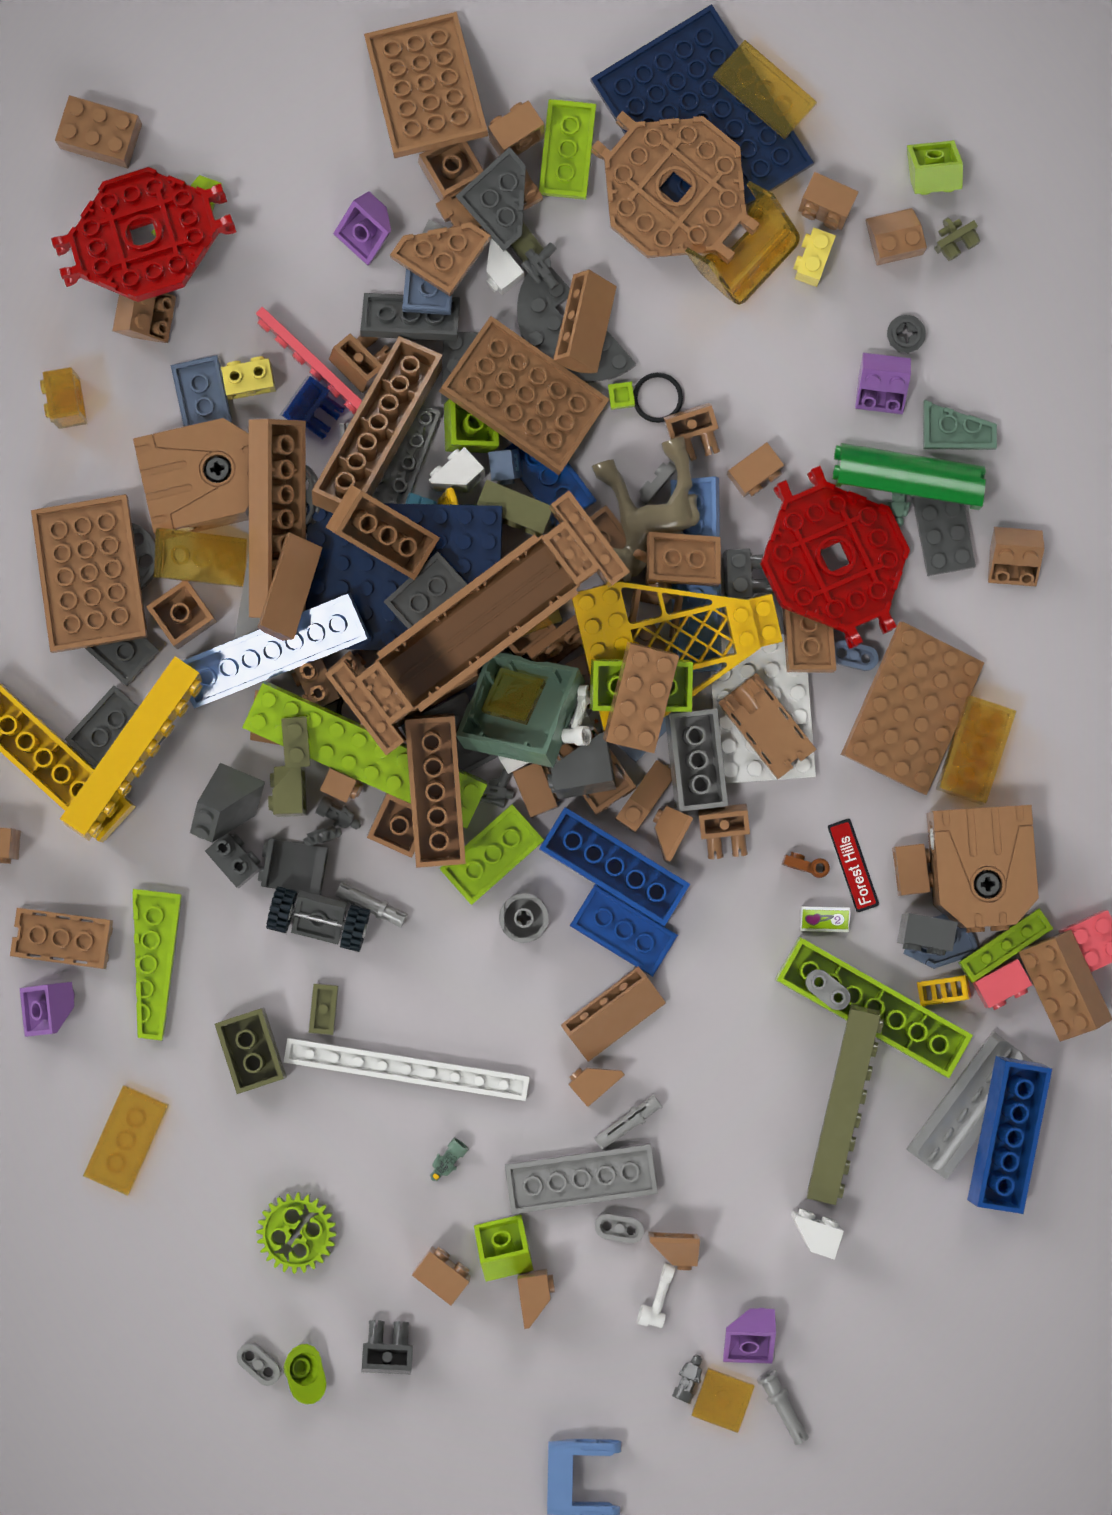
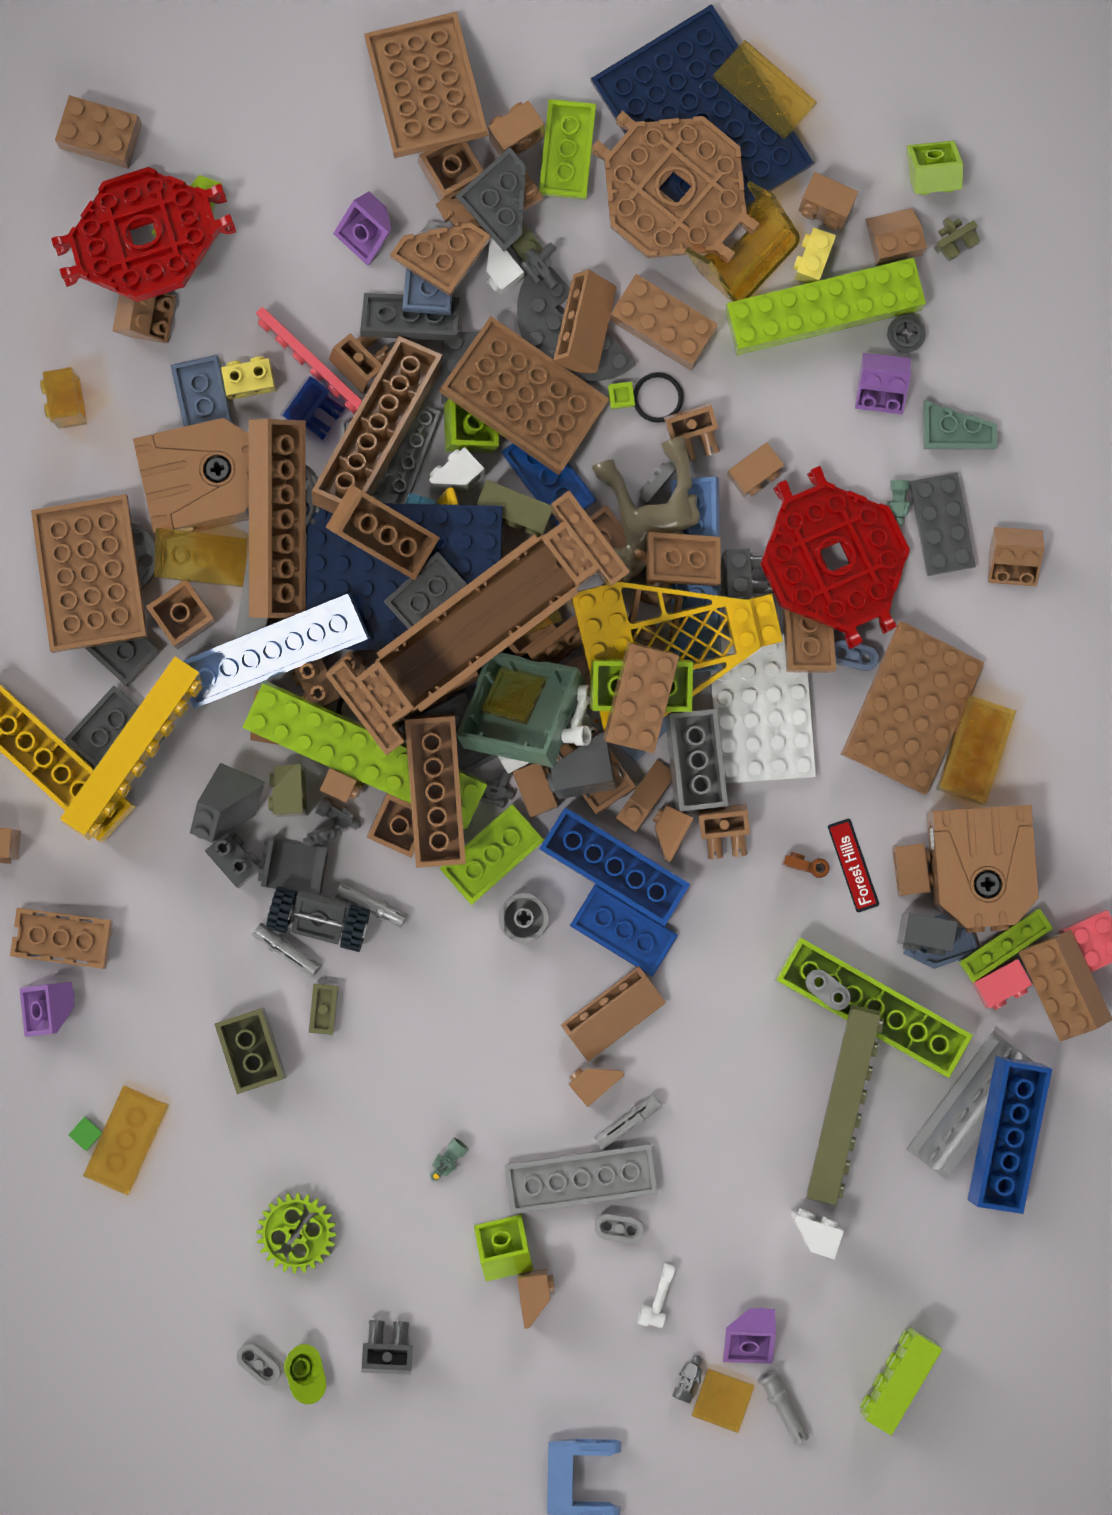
(85, 1133): none -> bright green tile
(155, 942): lime wing -> none
(281, 946): none -> light grey pin
(289, 587): medium nougat brick -> none
(295, 742): olive plate -> none
(406, 1069): white plate -> none
(442, 1275): medium nougat brick -> none
(505, 465): sand blue brick -> none
(663, 322): none -> medium nougat brick
(677, 1248): medium nougat slope -> none
(766, 725): medium nougat piece -> none
(825, 306): none -> lime brick
(825, 919): slope -> none
(900, 1380): none -> lime brick
(910, 475): green cylinder -> none
(966, 995): yellow slope -> none

